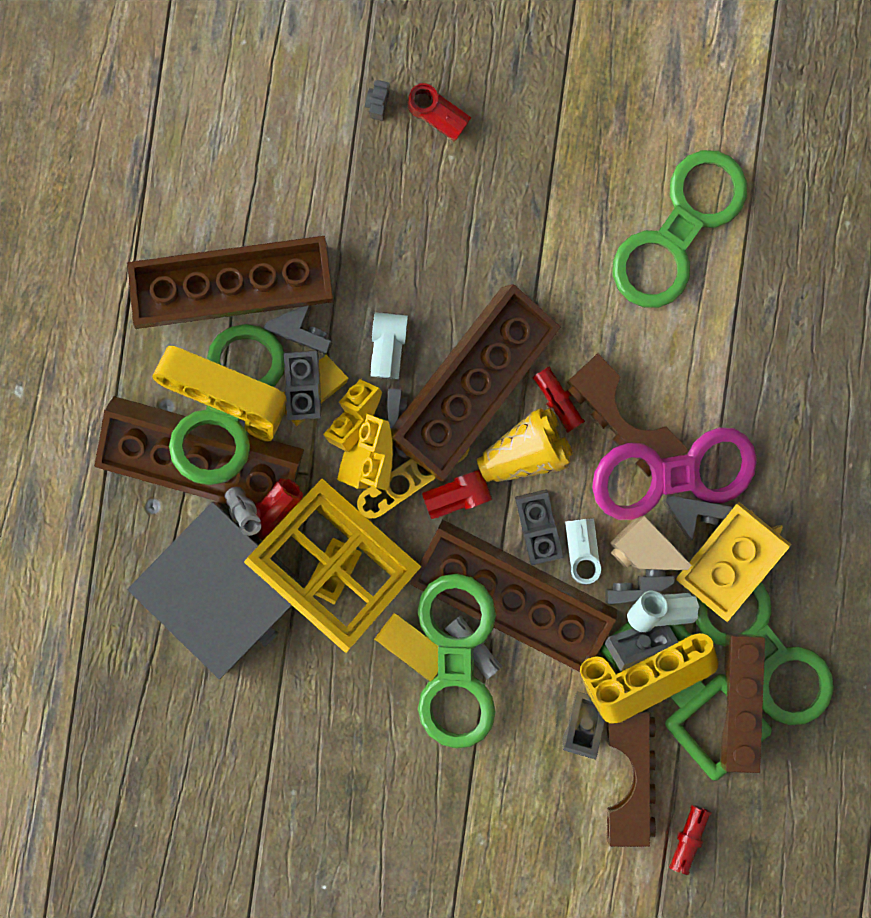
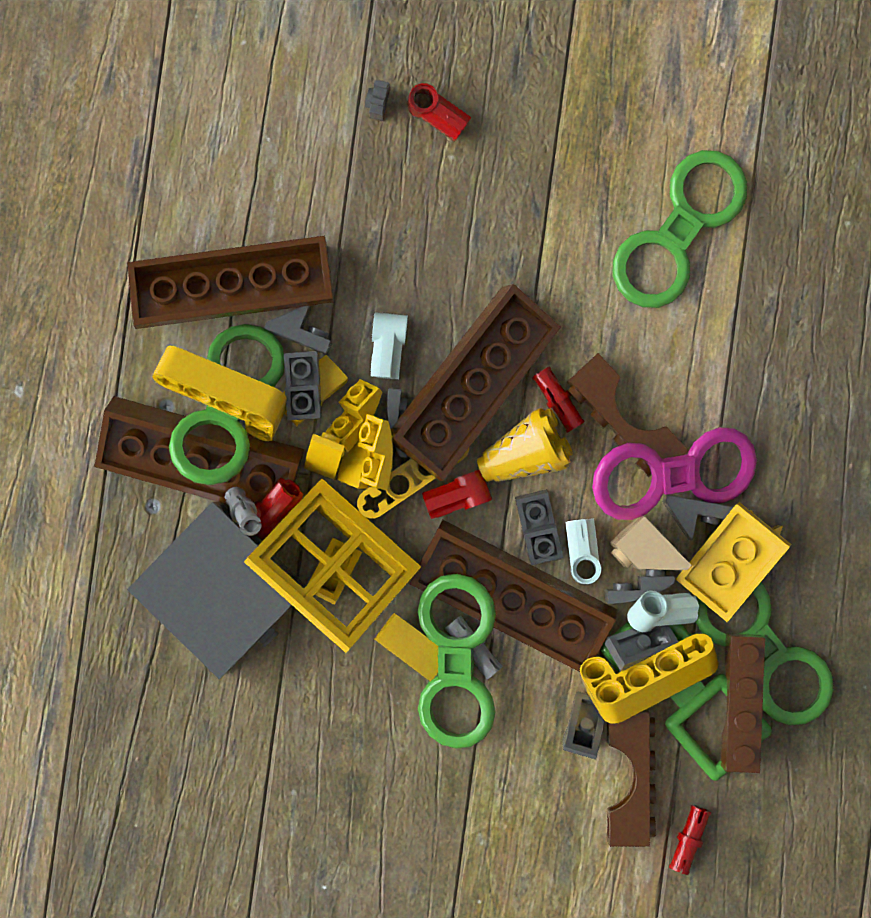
(324, 455): none -> yellow slope

